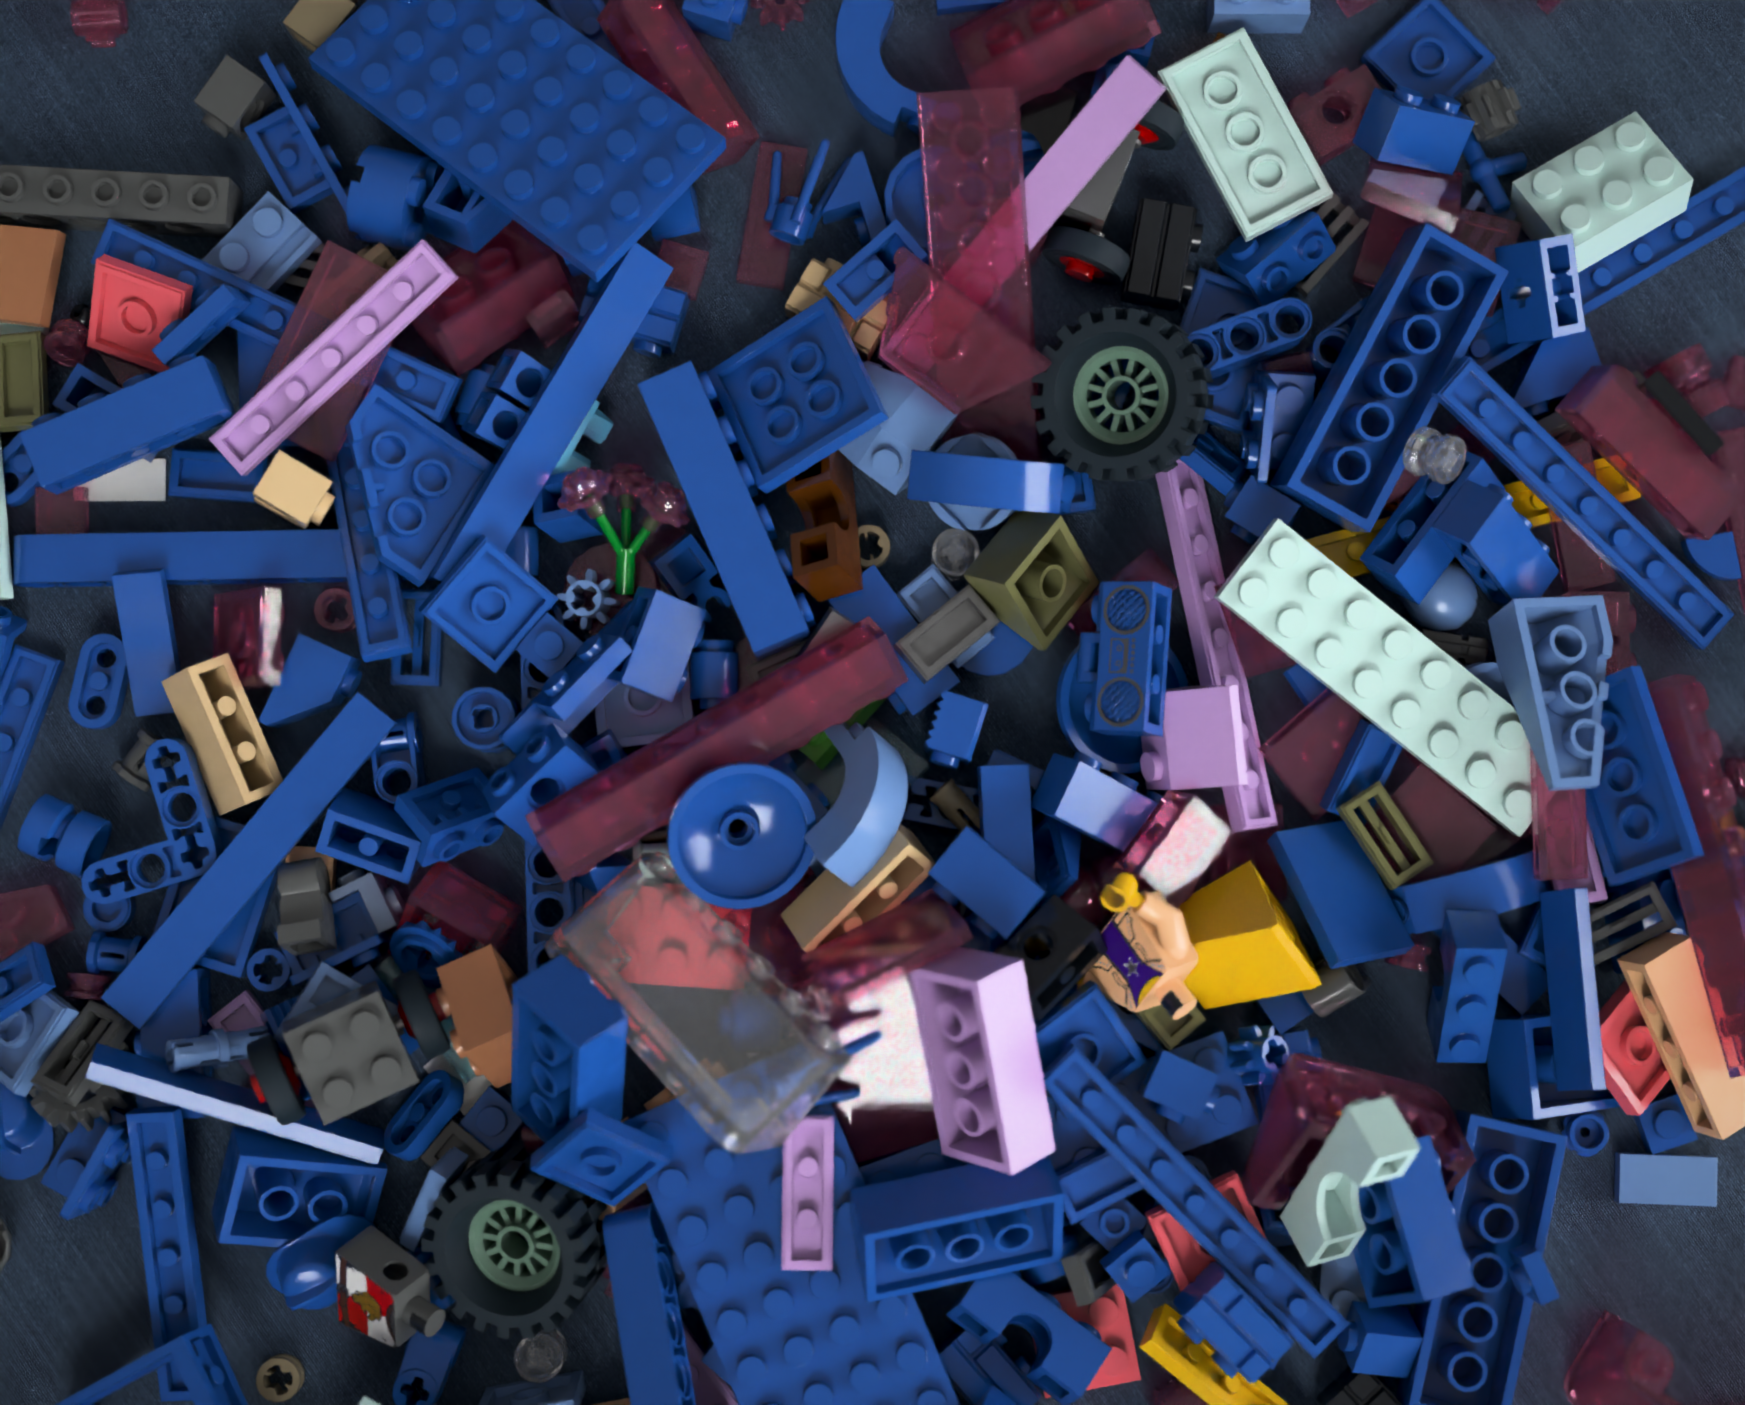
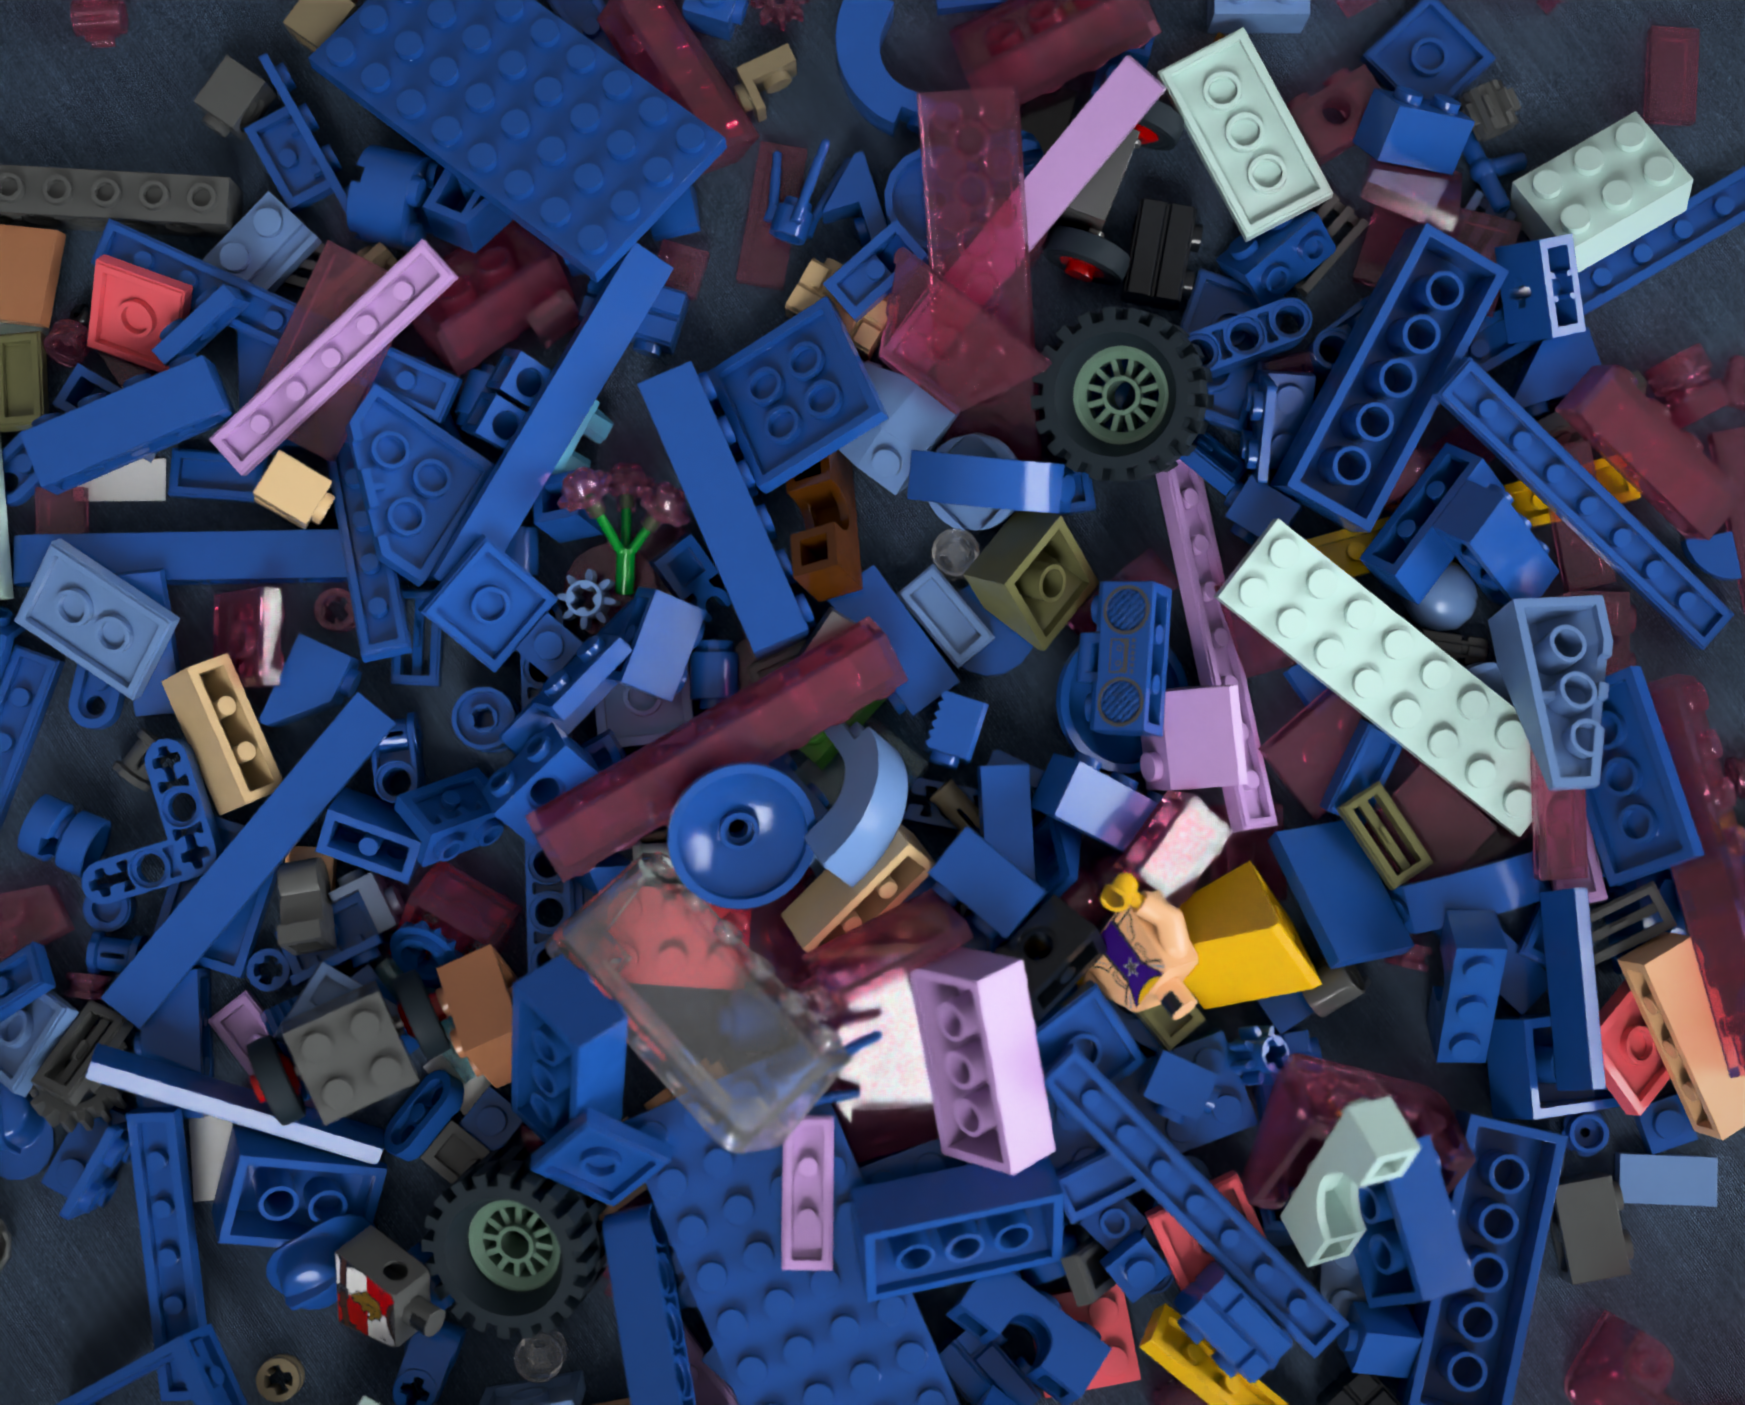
(96, 619): none -> medium blue tile
(208, 1149): none -> white sticker
(214, 1049): medium blue pin -> none
(437, 1181): medium blue tile -> none
(767, 72): none -> dark tan bracket
(883, 544): dark tan bush -> none
(946, 634): flat silver tile -> none
(1434, 455): clear wheel -> none
(1531, 1274): blue plate -> none
(1589, 1229): none -> dark grey brick
(1671, 75): none -> clear pink tile
(1684, 413): black tile -> none

